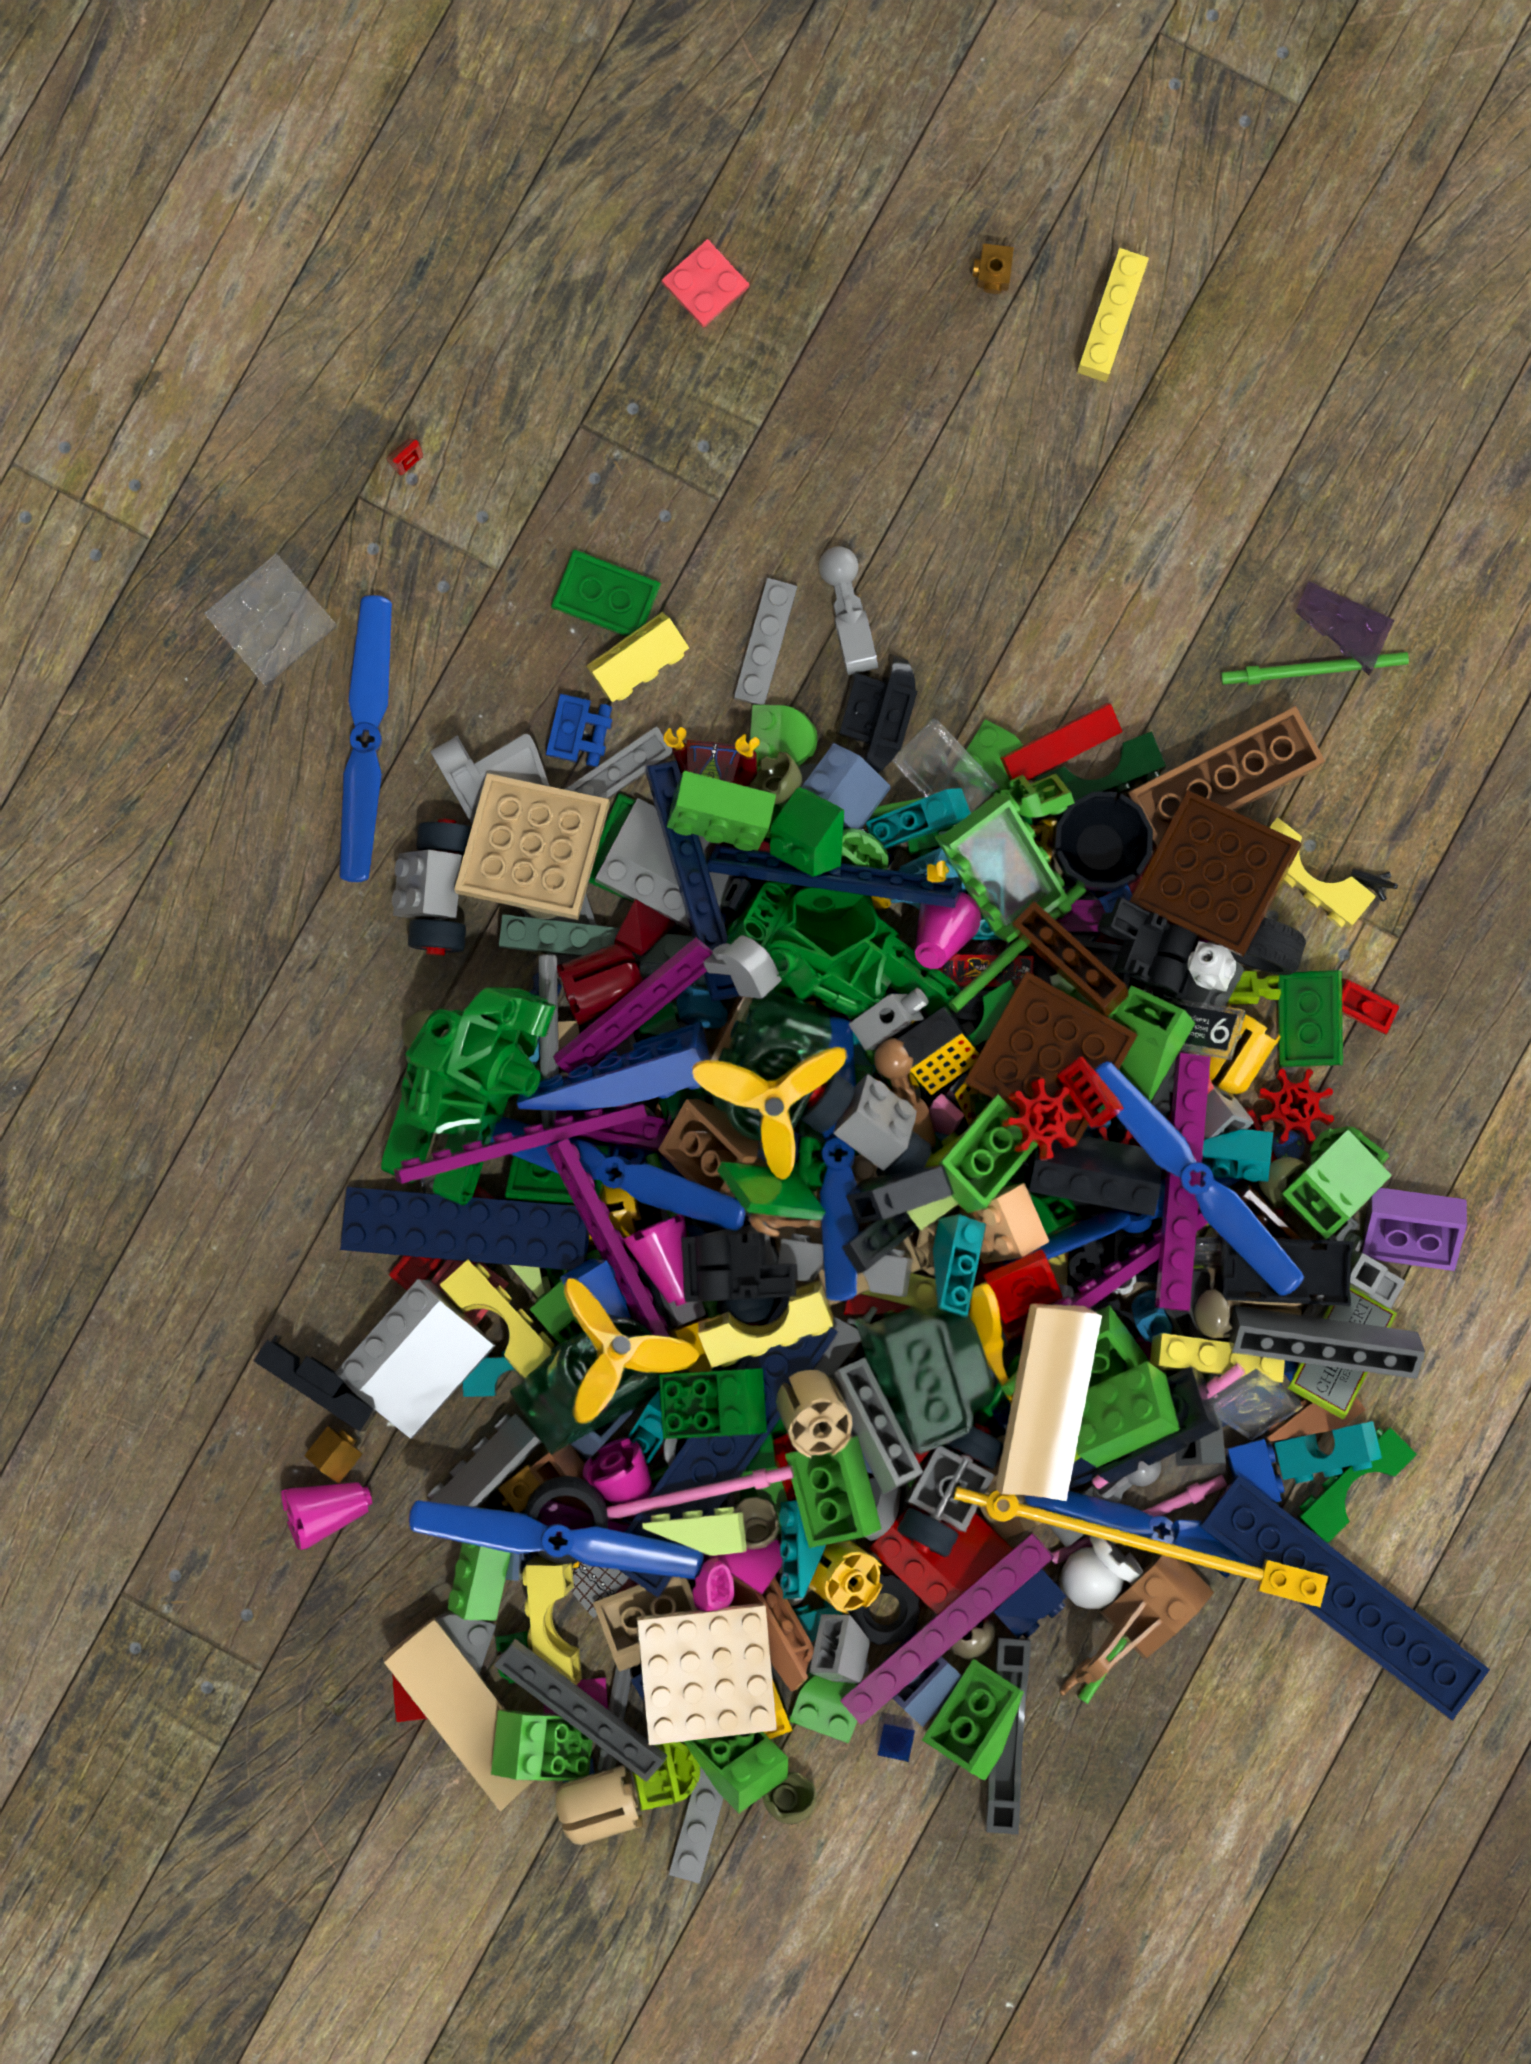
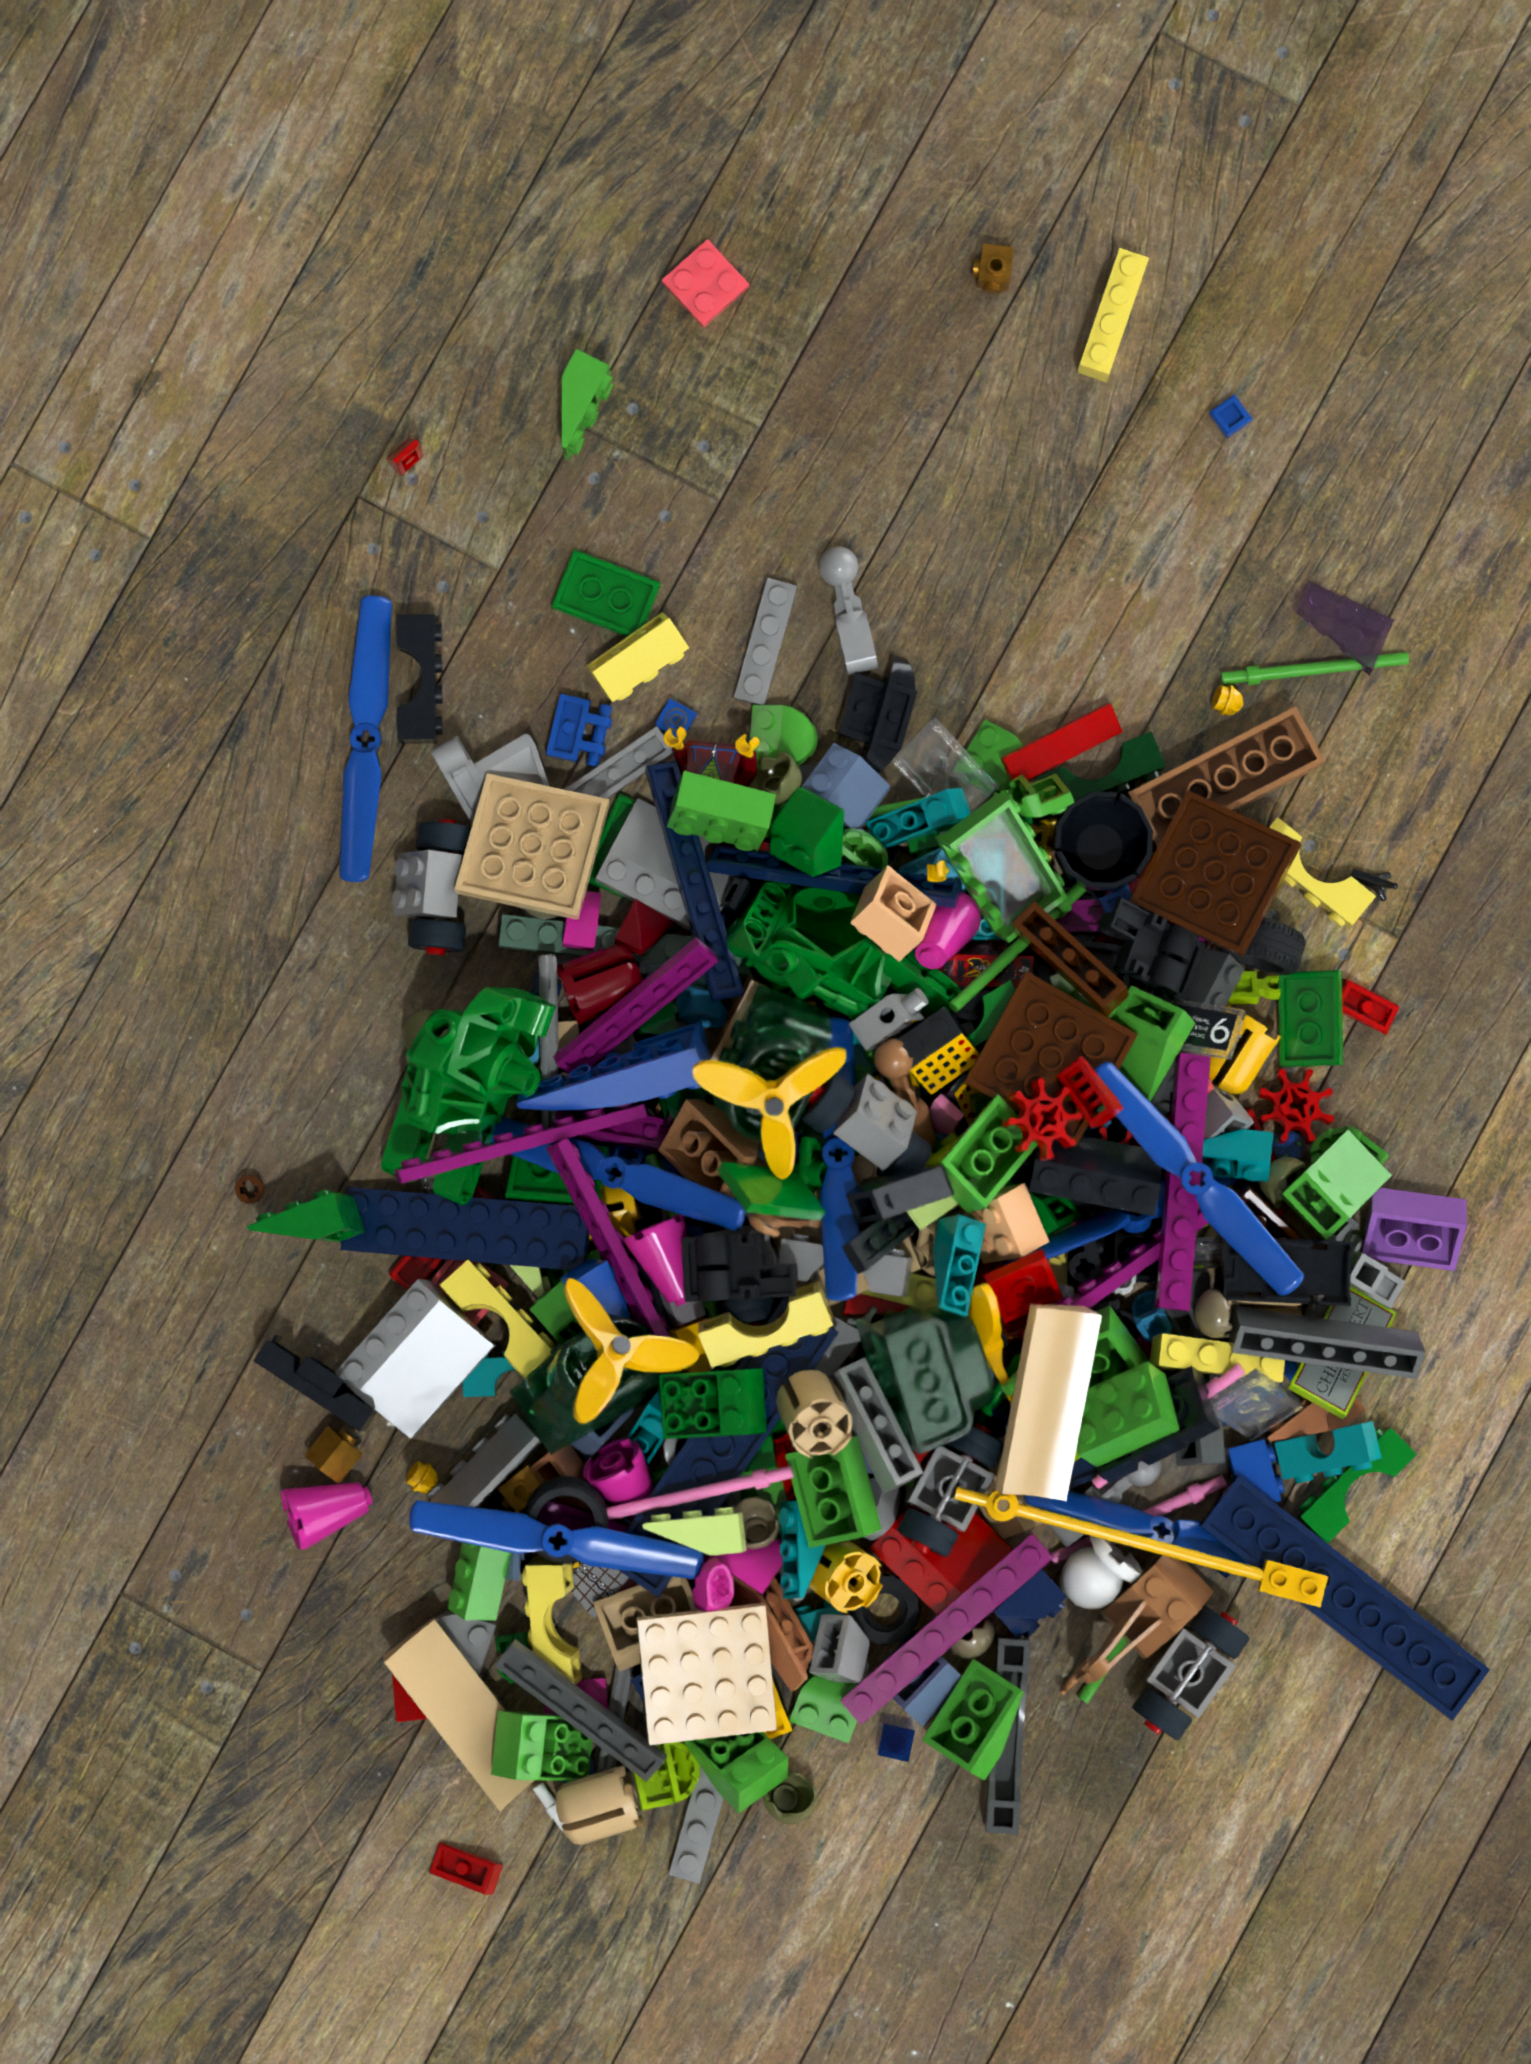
(244, 1197): none -> reddish brown bush
(270, 619): clear plate -> none
(326, 1218): none -> green slope
(418, 719): none -> black arch
(422, 1477): none -> yellow plate
(466, 1869): none -> red slope
(548, 1802): none -> white piece
(582, 932): none -> dark pink slope
(583, 387): none -> bright green slope
(675, 716): none -> blue tile
(748, 966): light grey brick -> none
(893, 913): none -> light nougat brick
(1190, 1672): none -> brick
(1211, 966): white brick -> none
(1227, 700): none -> yellow plate
(1230, 416): none -> blue tile

